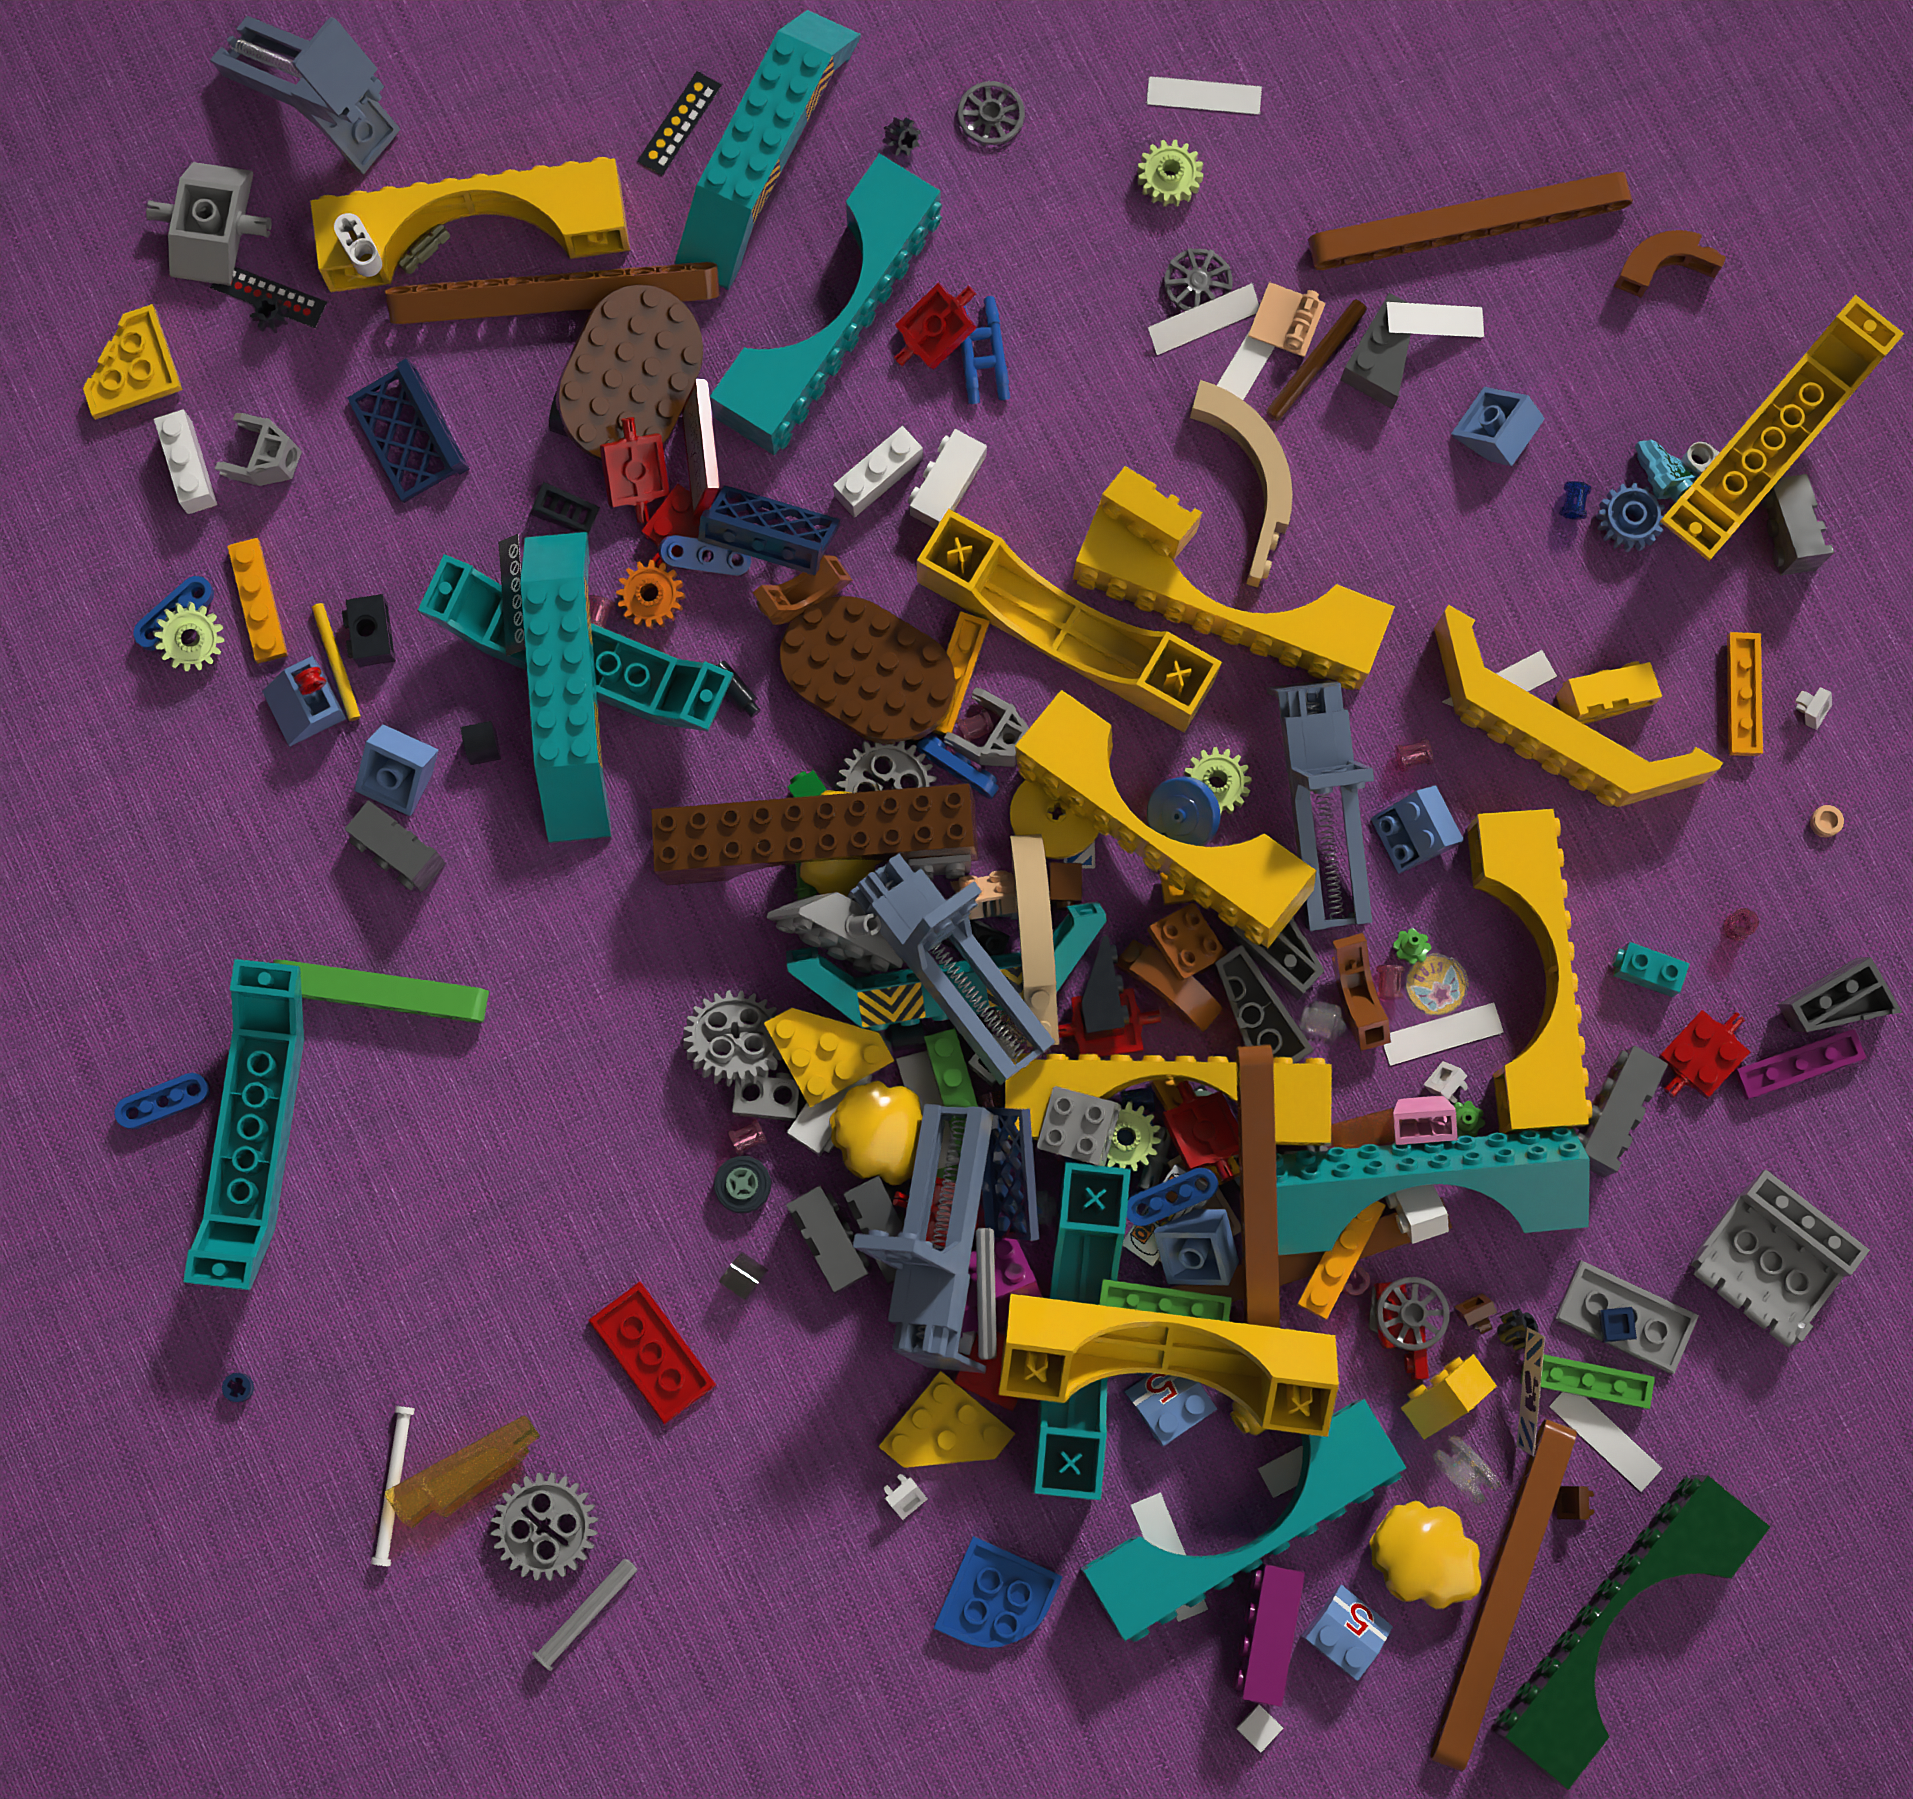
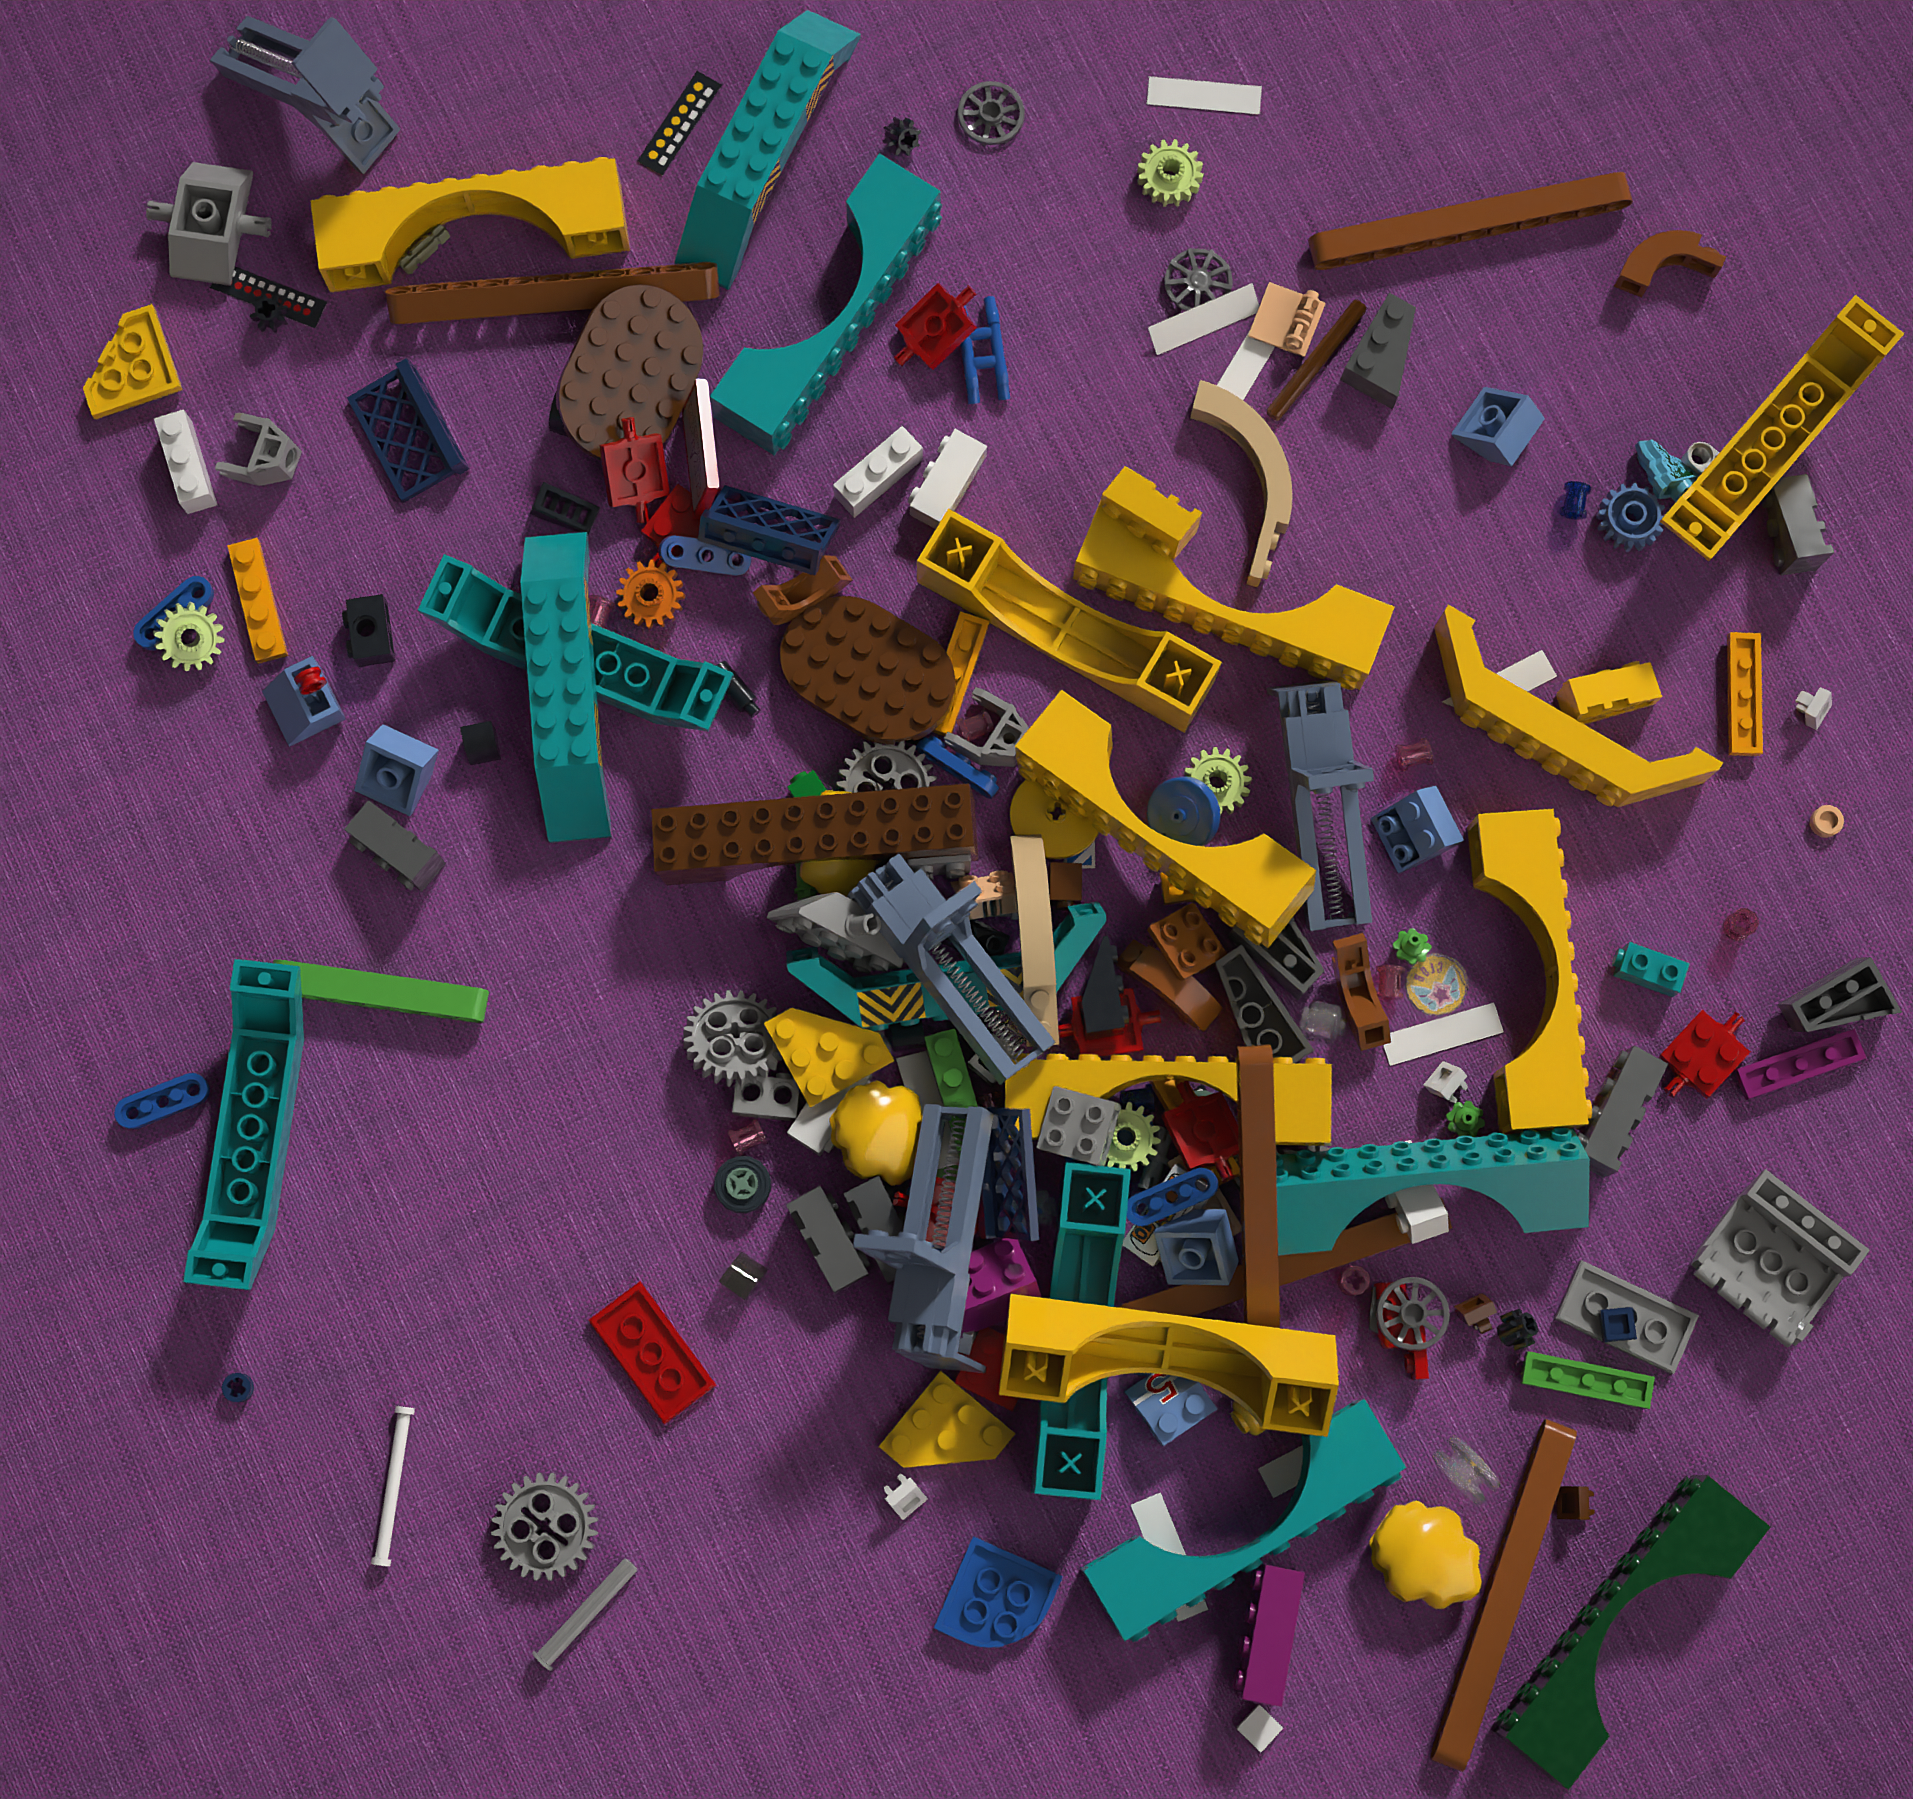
(336, 662): yellow bar -> none
(364, 244): white beam -> none
(463, 1474): clear yellow wedge -> none
(511, 594): black sticker -> none
(986, 1293): light grey axle -> none
(1164, 1300): bright green plate -> none
(1339, 1262): light orange plate -> none
(1348, 1632): medium blue slope -> none
(1367, 1129): clear orange slope -> none
(1424, 1120): bright pink torso -> none
(1435, 319): white sticker -> none
(1449, 1396): yellow brick -> none
(1530, 1391): white sticker -> none
(1606, 1439): white sticker -> none

